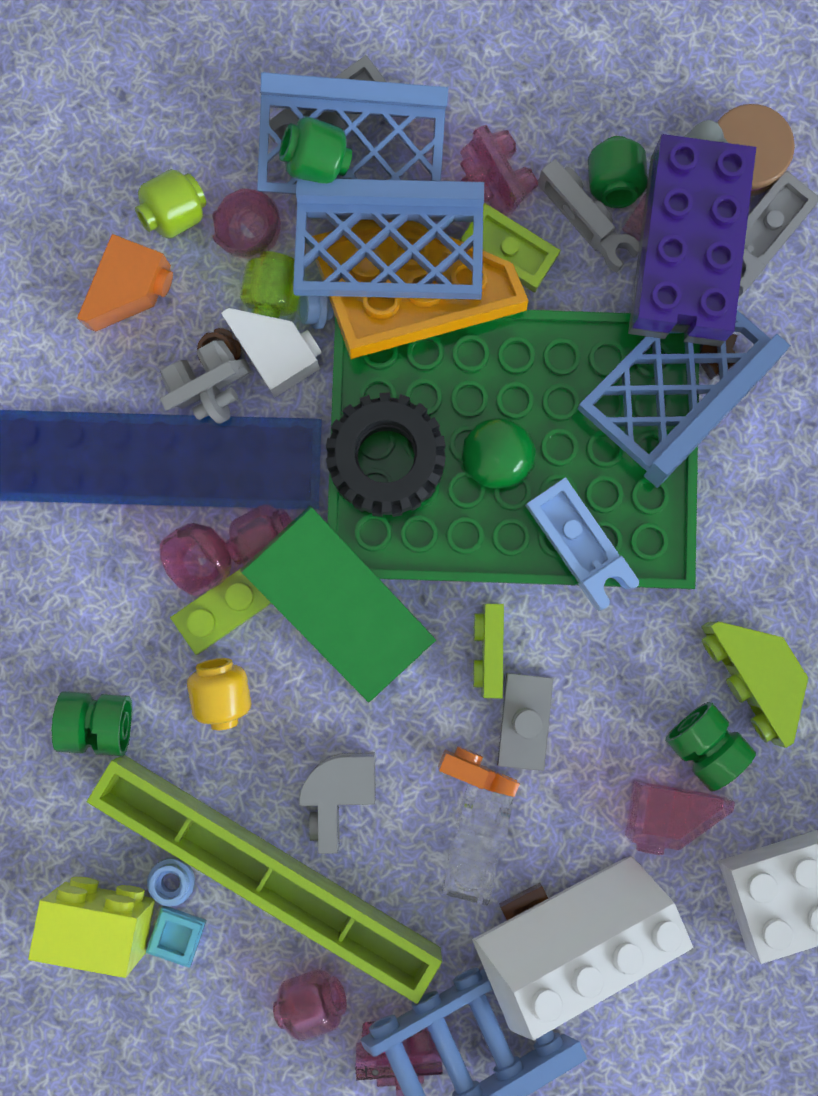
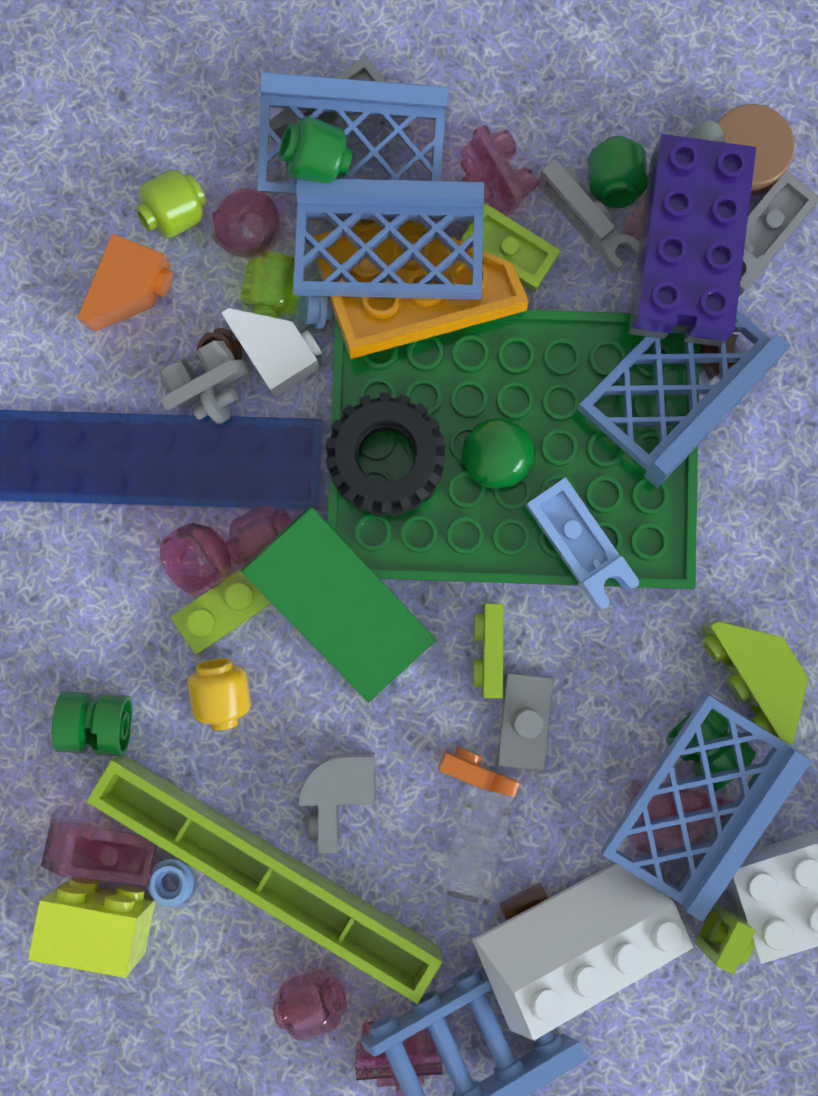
(98, 853): none -> clear pink slope
(176, 936): medium azure tile -> none
(725, 938): none -> lime plate
(744, 820): none -> medium blue fence

